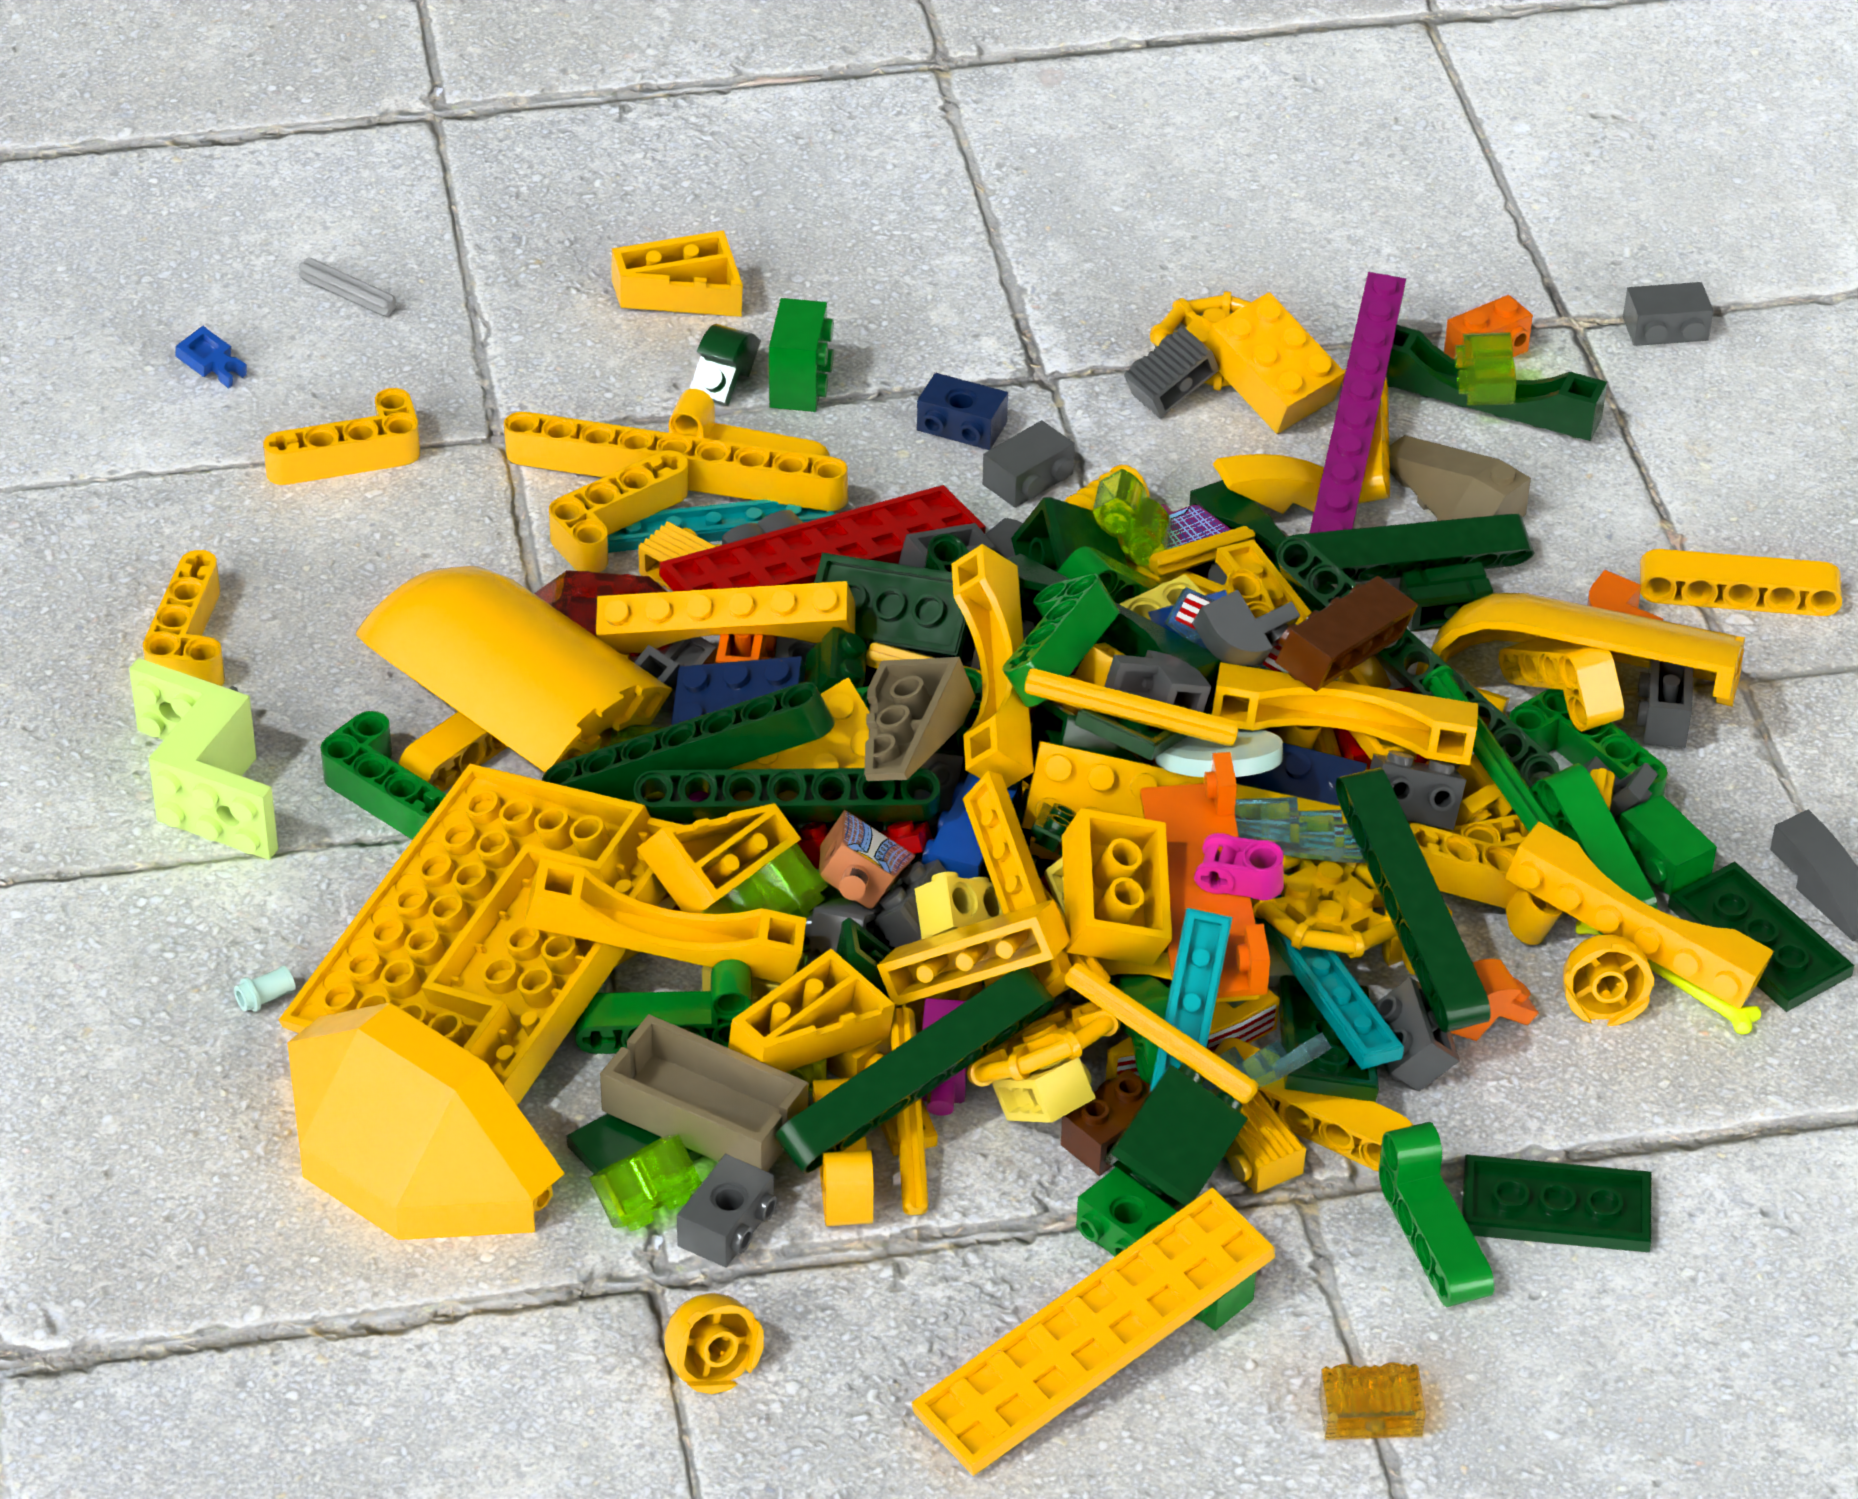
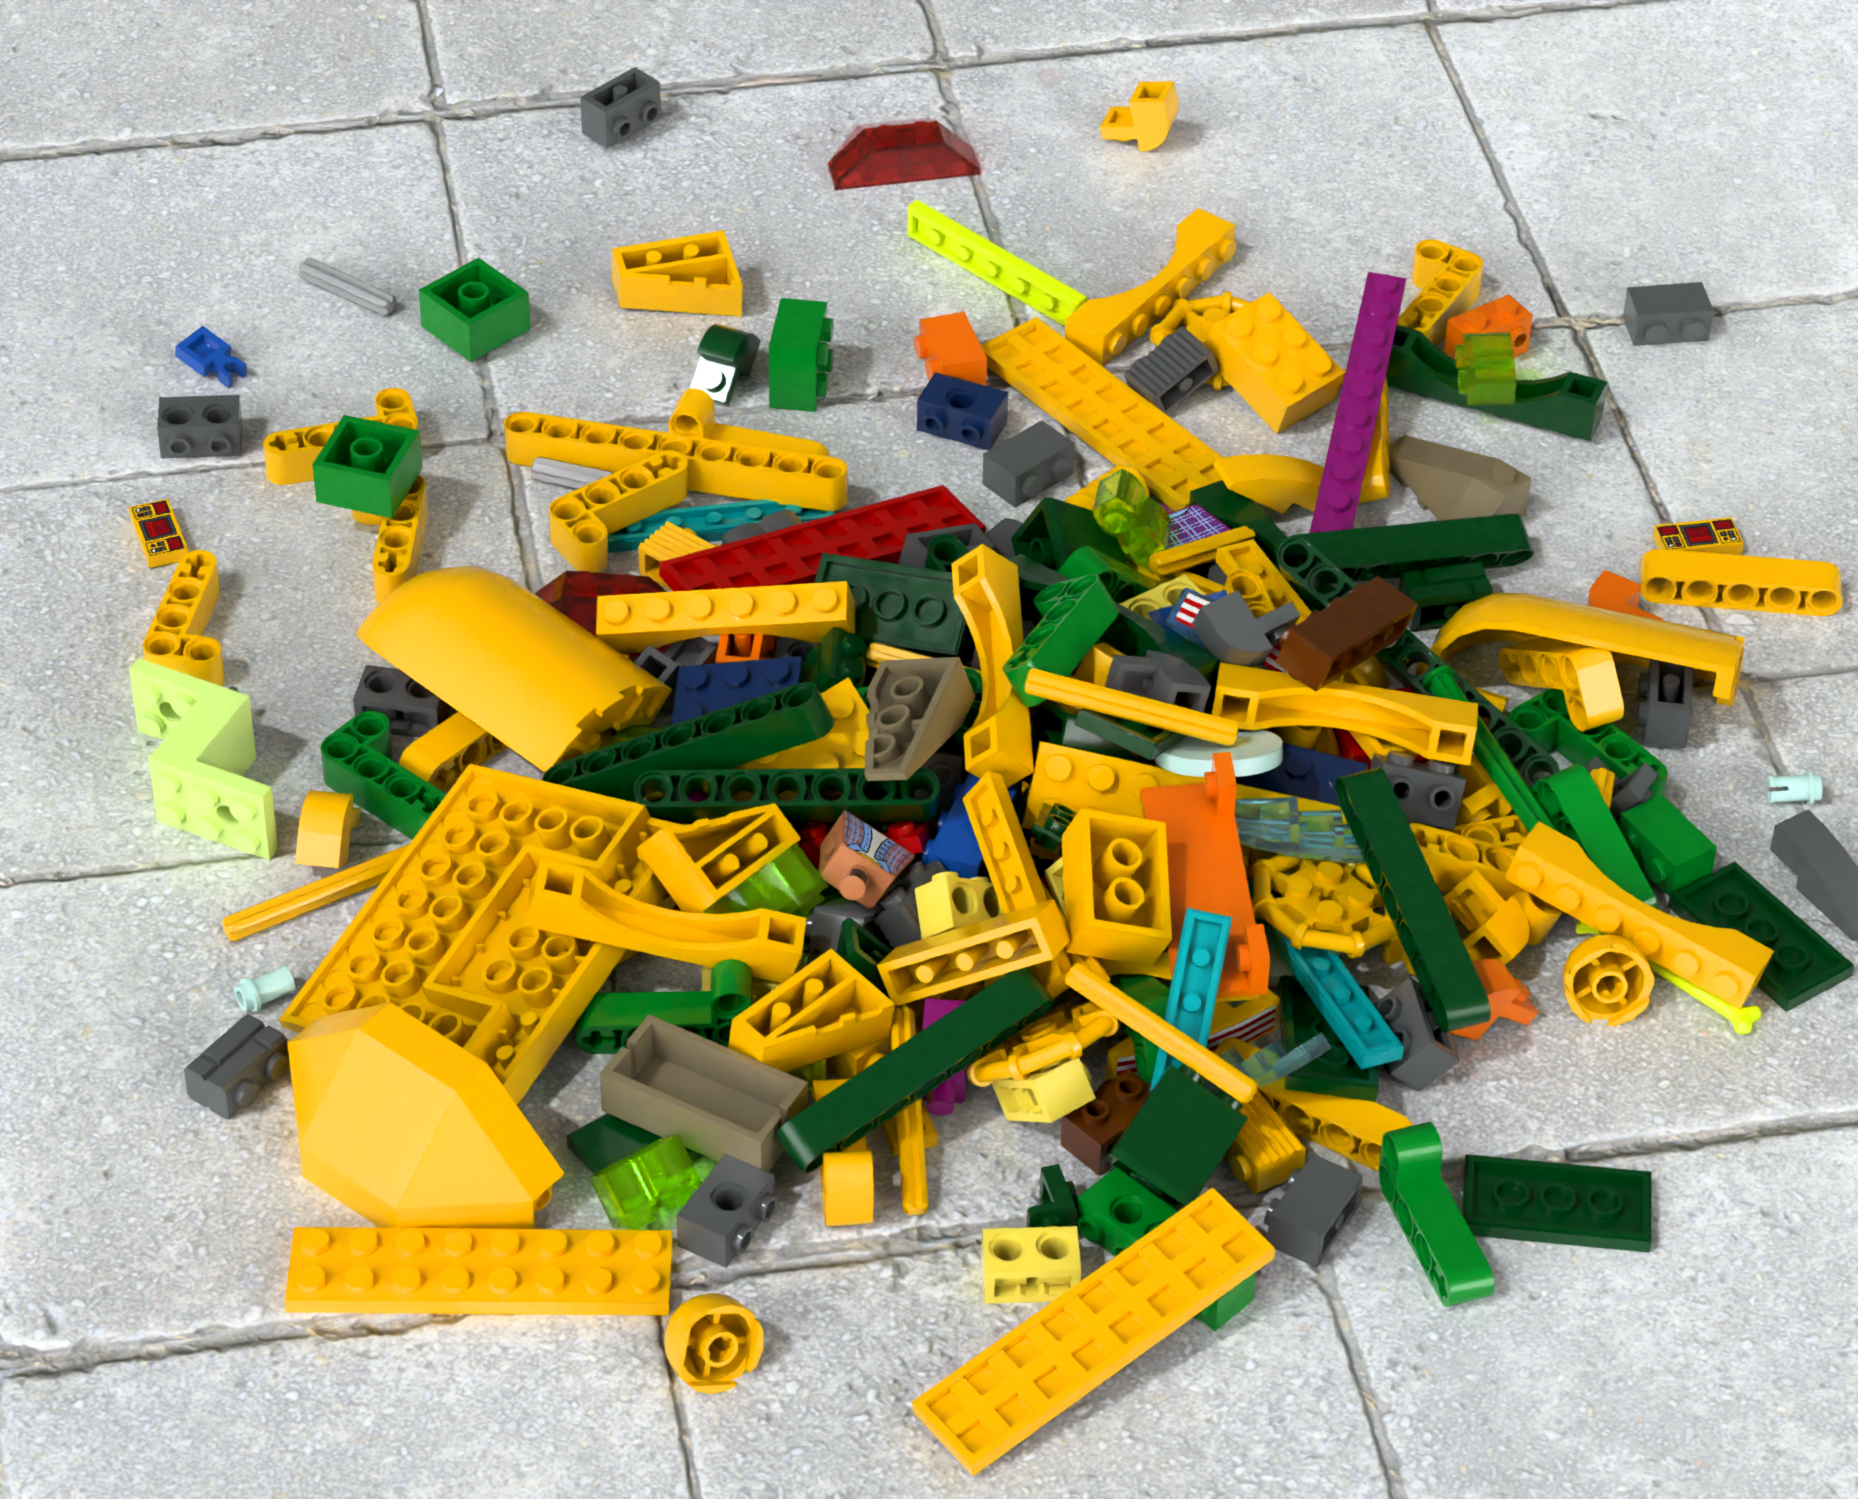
(158, 533): none -> tile
(200, 426): none -> dark grey brick
(237, 1066): none -> dark grey brick
(310, 896): none -> yellow axle
(326, 829): none -> yellow brick
(367, 466): none -> green brick
(398, 540): none -> yellow beam
(405, 702): none -> dark grey brick
(474, 309): none -> green brick
(479, 1271): none -> yellow plate
(565, 473): none -> light grey axle
(620, 107): none -> dark grey brick
(900, 154): none -> clear red wedge
(951, 348): none -> orange brick
(992, 263): none -> neon yellow tile
(1029, 1263): none -> light yellow brick
(1056, 1198): none -> dark green bracket
(1102, 410): none -> yellow plate
(1111, 323): none -> yellow arch
(1148, 117): none -> yellow brick
(1244, 867): dark pink piece -> none
(1313, 1210): none -> dark grey brick
(1371, 1401): clear yellow brick -> none
(1449, 287): none -> yellow beam
(1495, 925): none -> yellow brick
(1700, 536): none -> tile
(1797, 788): none -> light aqua pin

